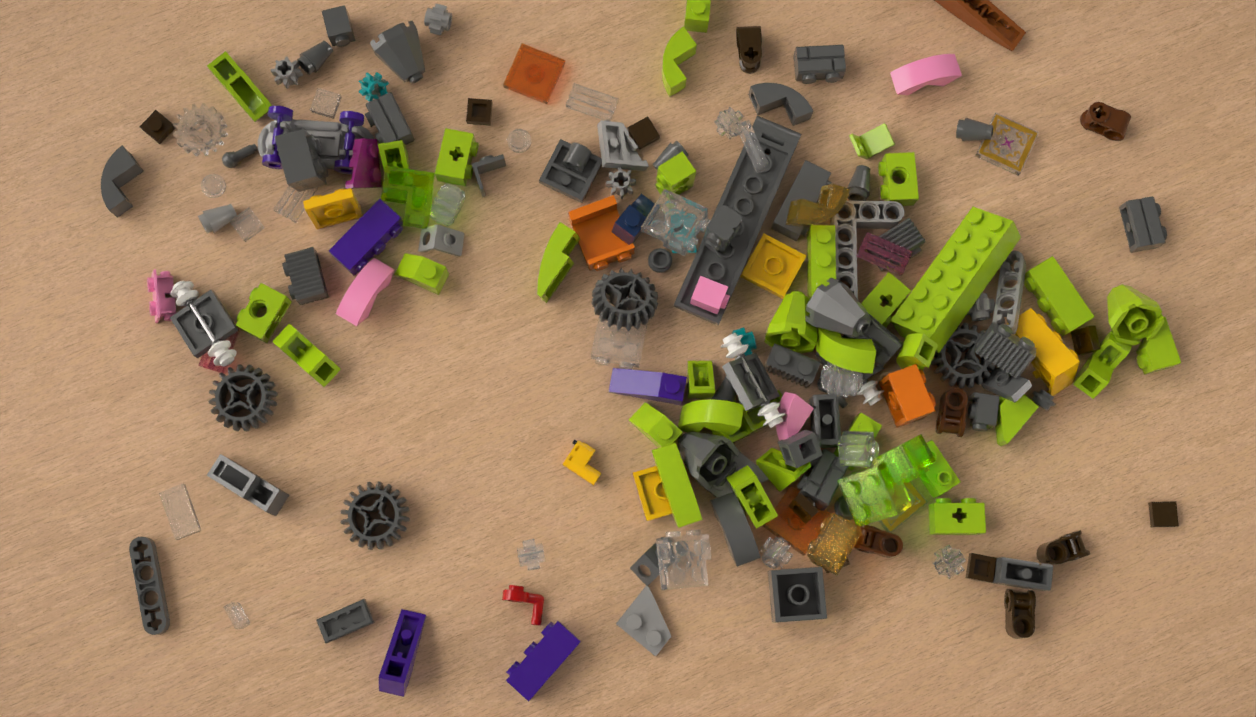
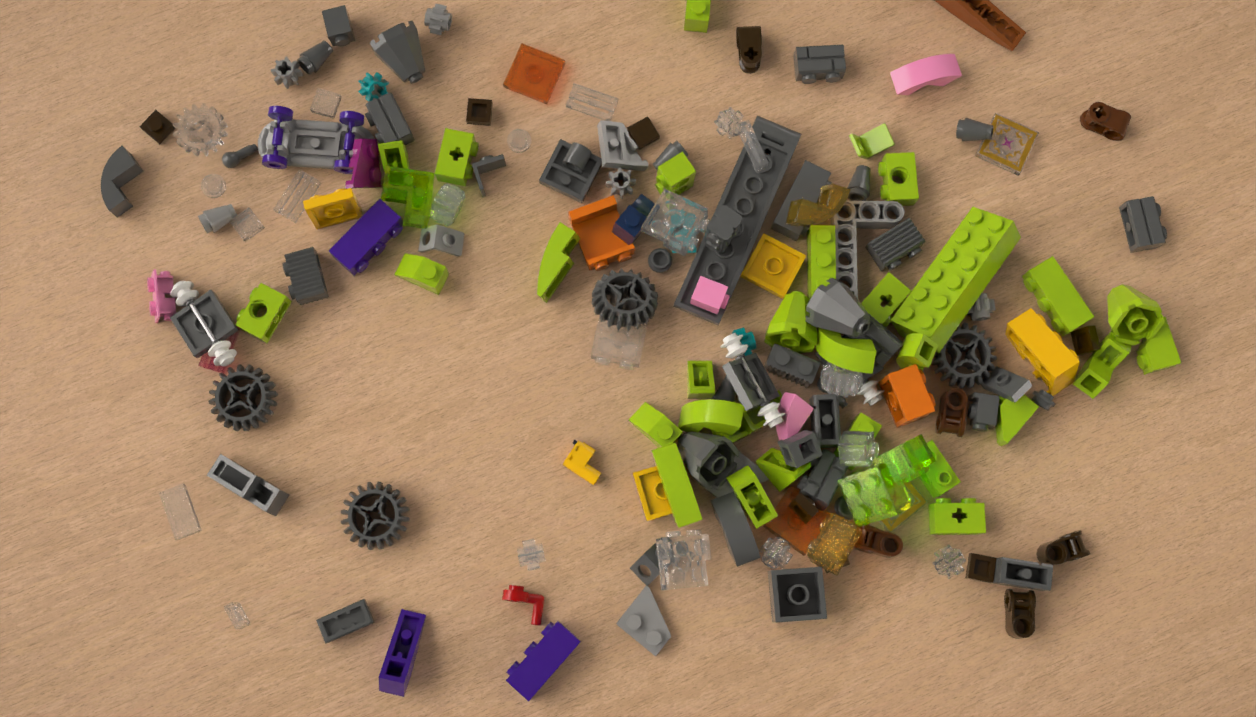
(145, 586): dark grey beam -> none
(239, 86): lime slope -> none
(301, 160): dark grey brick -> none
(306, 355): lime brick -> none
(363, 291): bright pink brick -> none
(648, 385): slope -> none
(678, 50): lime brick -> none
(774, 95): dark grey brick -> none
(888, 245): clear pink tile -> none
(1006, 349): dark grey brick -> none
(1014, 293): light grey beam -> none
(1163, 514): dark brown tile -> none

